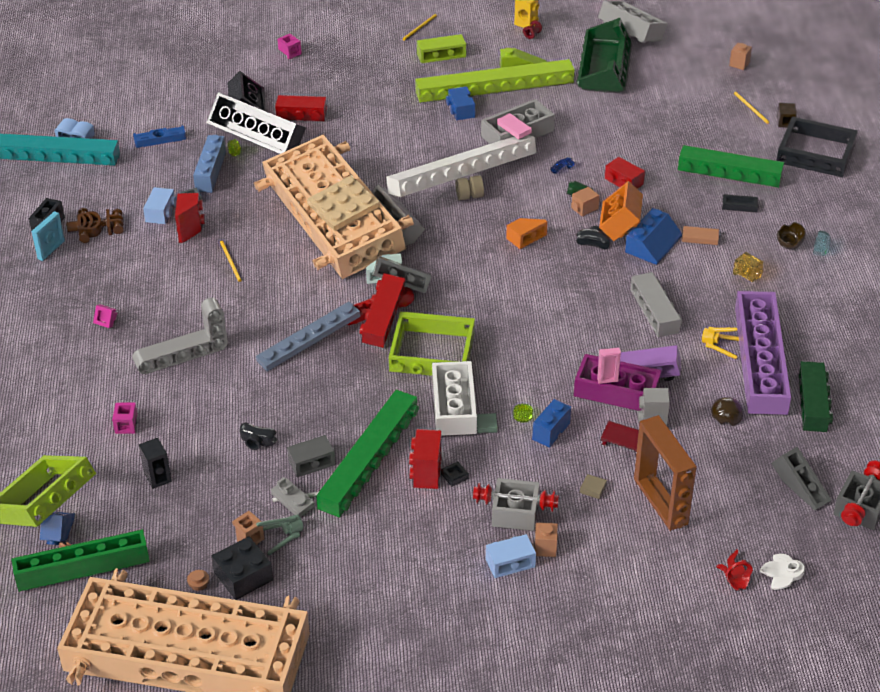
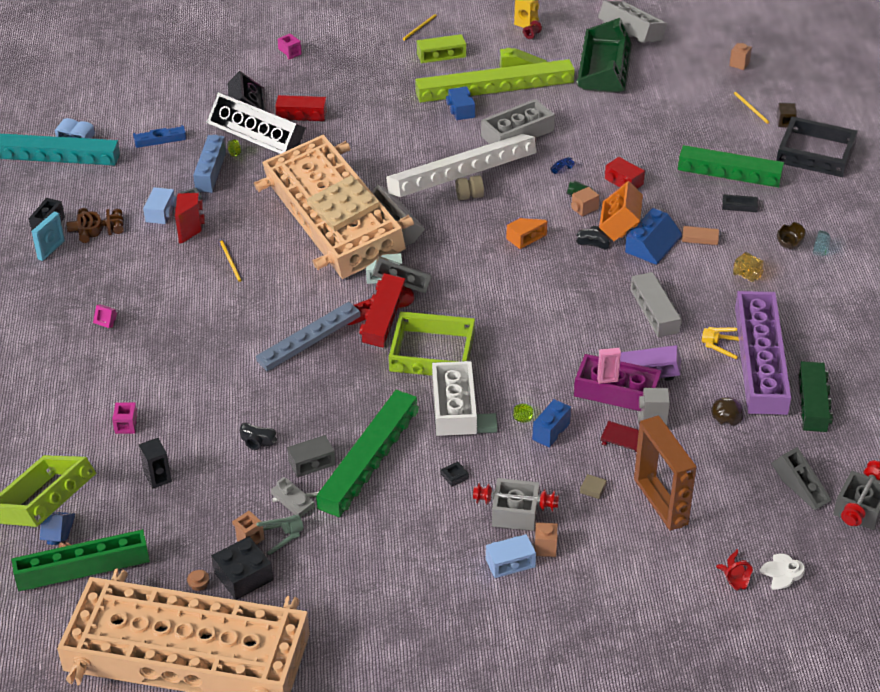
(189, 346): light grey beam -> none
(426, 458): red brick -> none
(514, 126): bright pink tile -> none

